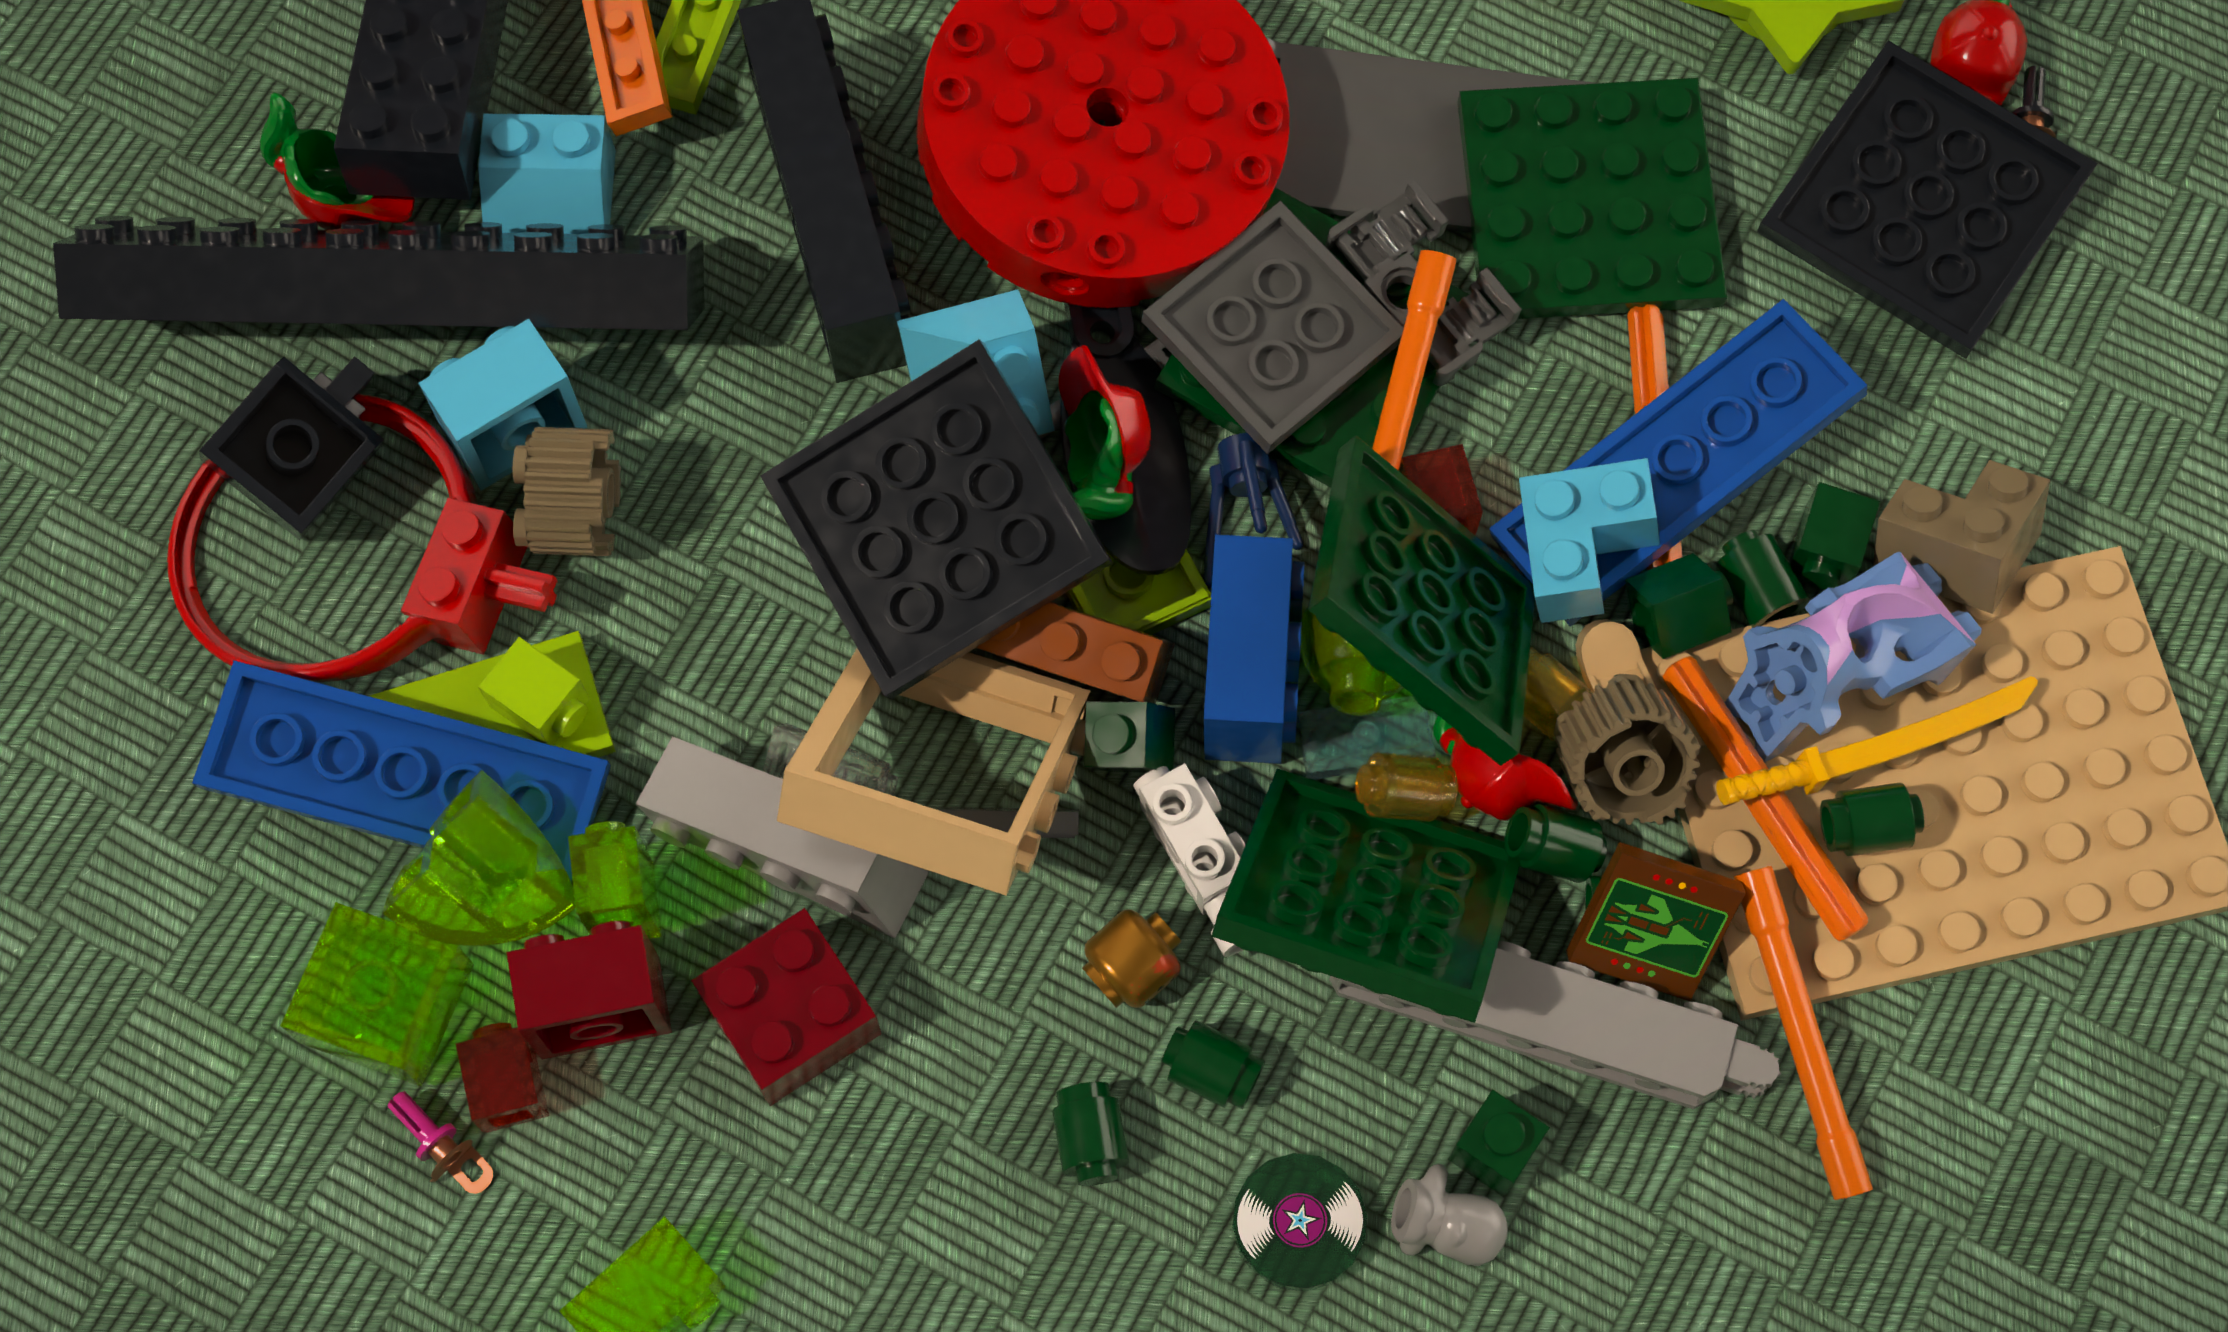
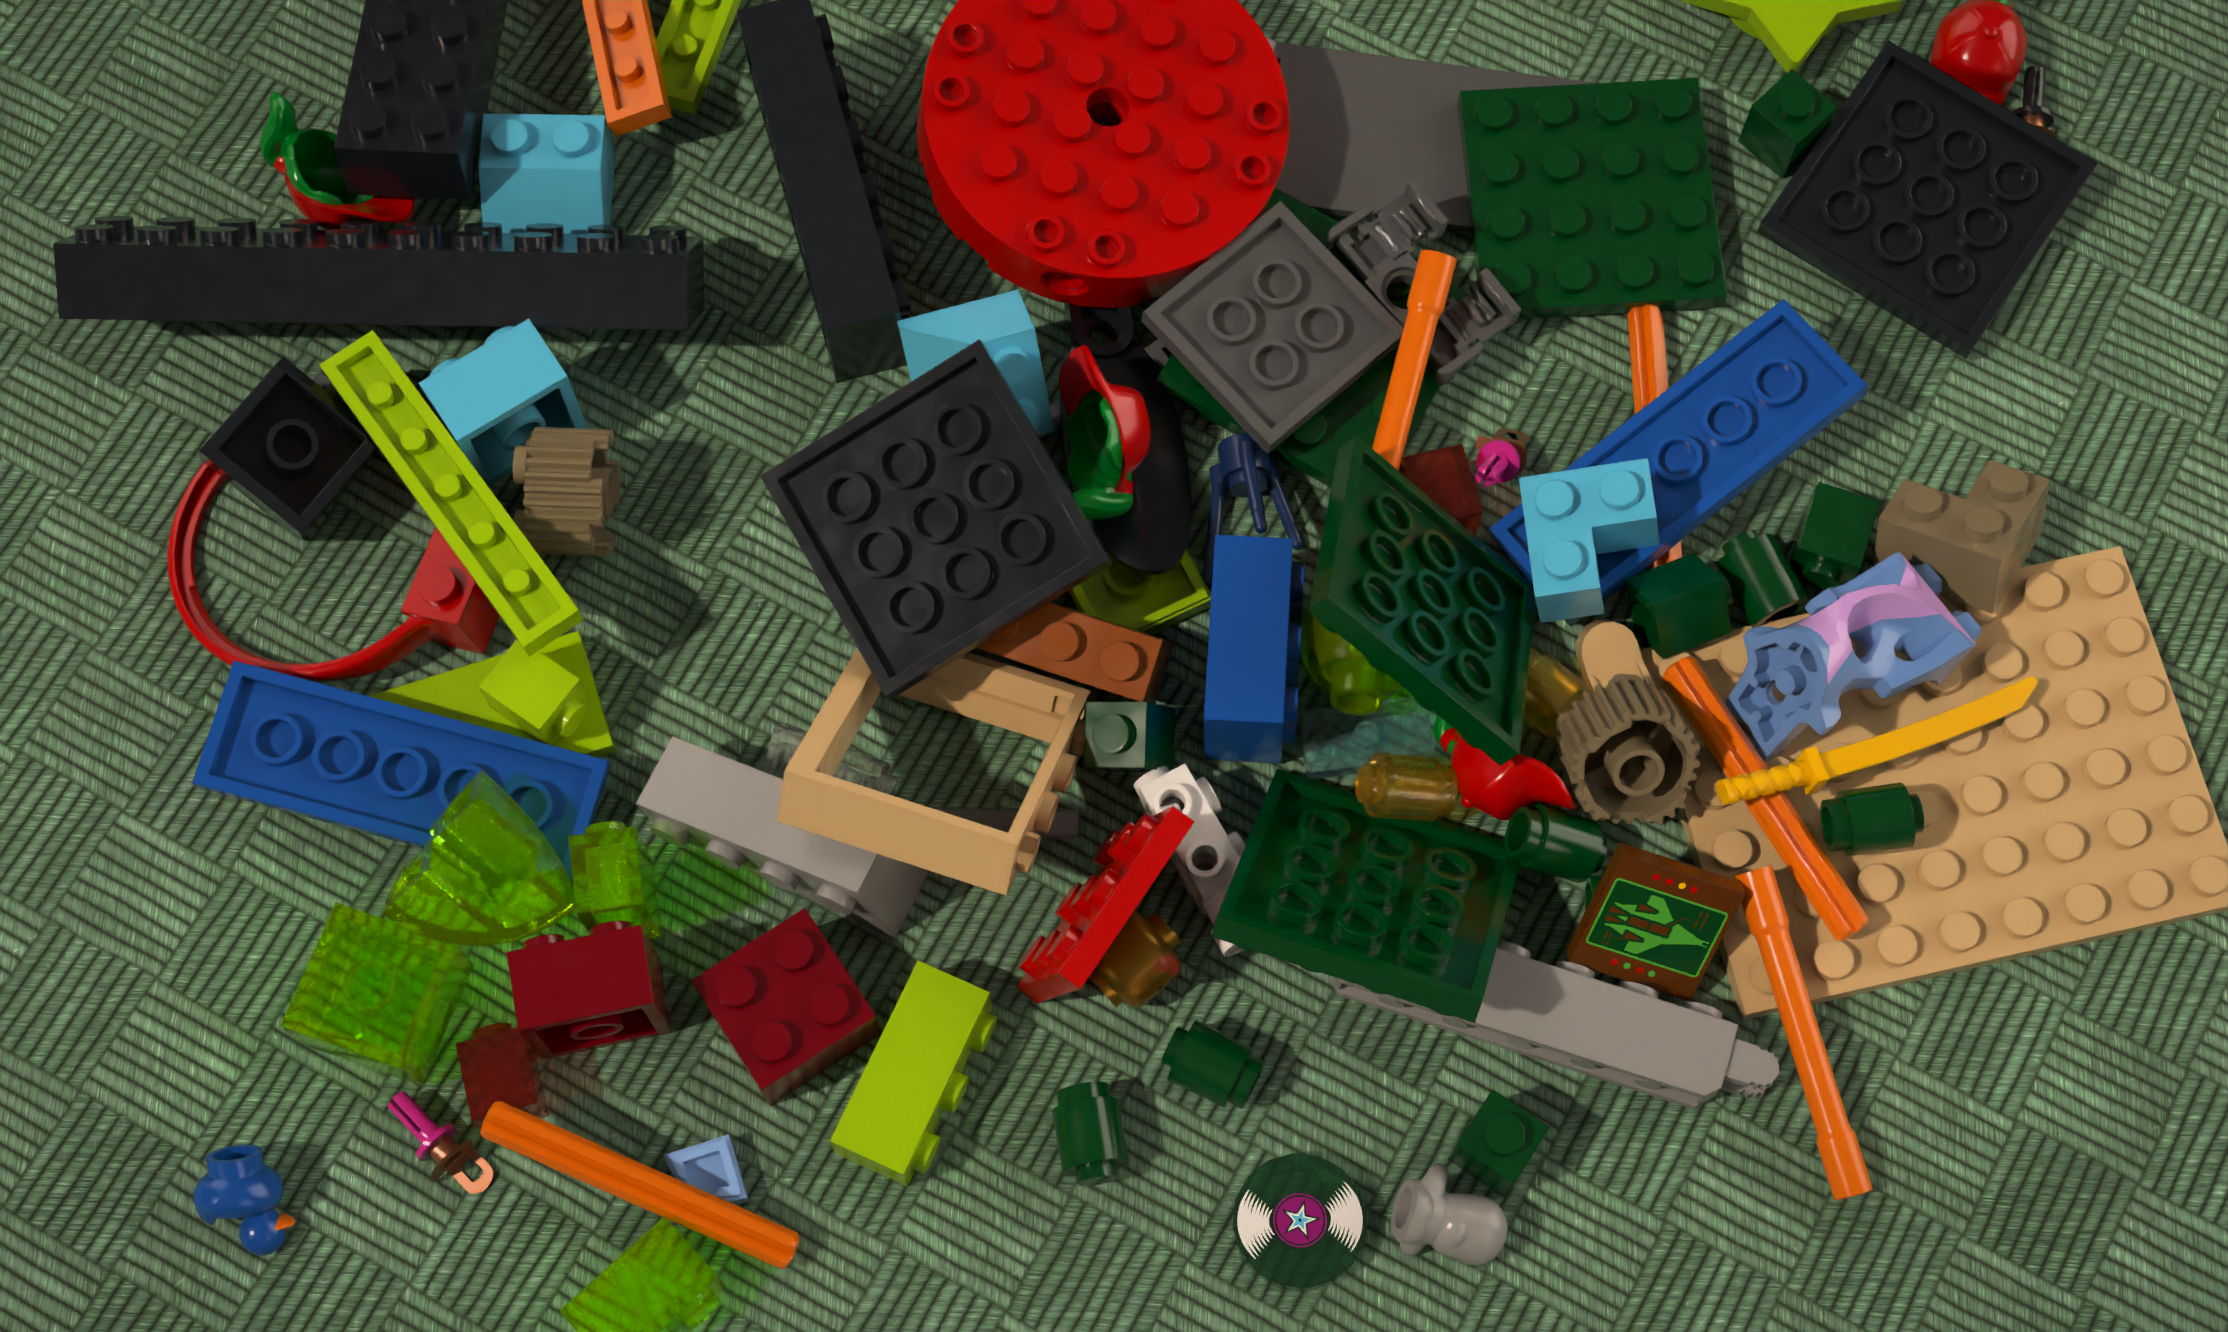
(244, 1188): none -> blue animal
(452, 493): none -> lime plate
(640, 1184): none -> orange axle
(711, 1168): none -> light blue tile
(915, 1074): none -> lime brick
(1101, 906): none -> red plate
(1500, 457): none -> dark pink piece
(1786, 123): none -> dark green brick

